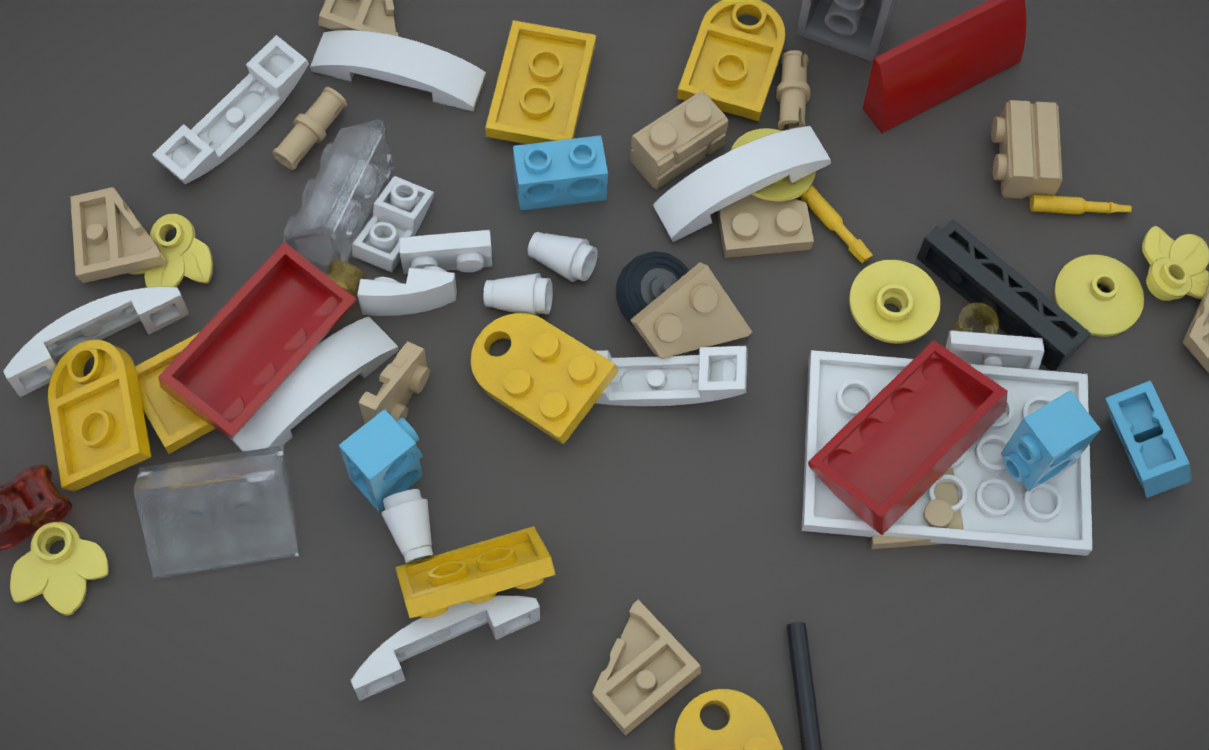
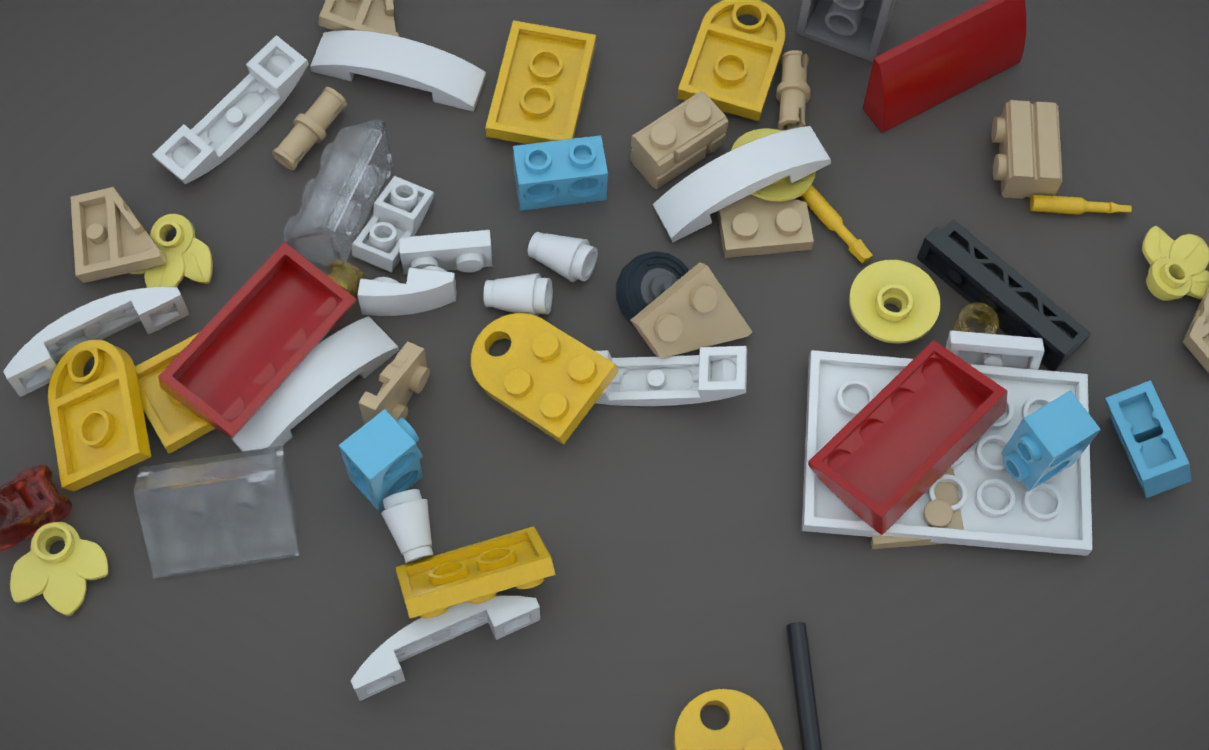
(643, 671): tan wing -> none
(1095, 310): light yellow dish -> none

